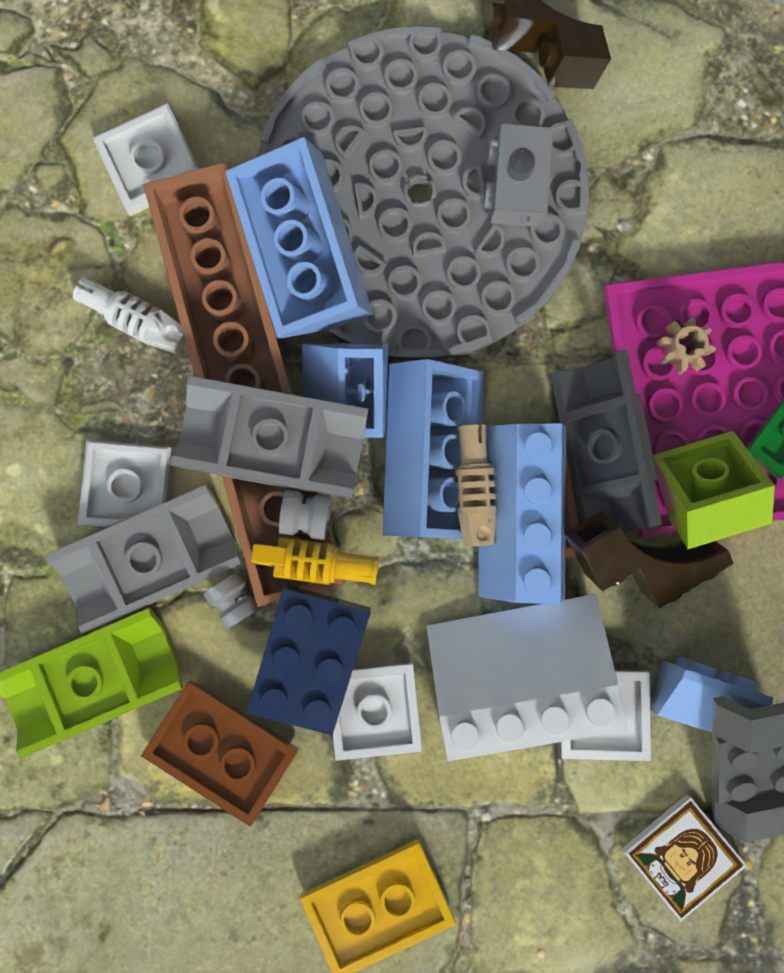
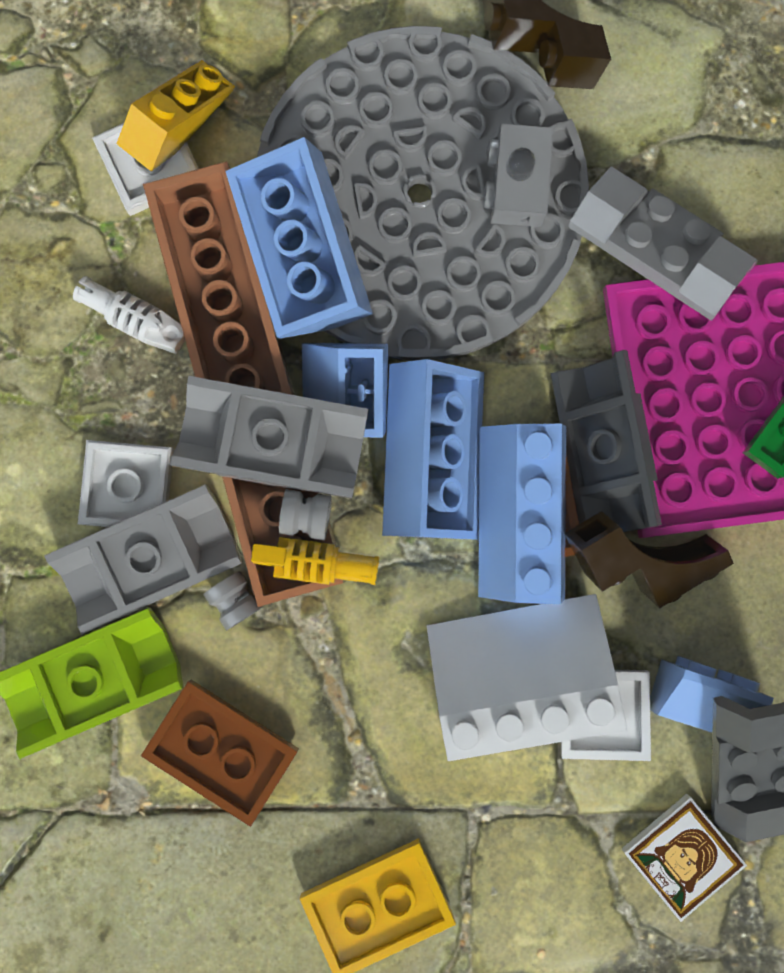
(172, 113): none -> yellow slope
(308, 659): dark blue plate -> none
(378, 714): white plate -> none
(474, 487): tan hinge -> none
(662, 242): none -> light grey piece
(676, 353): tan gear -> none
(714, 489): lime slope -> none

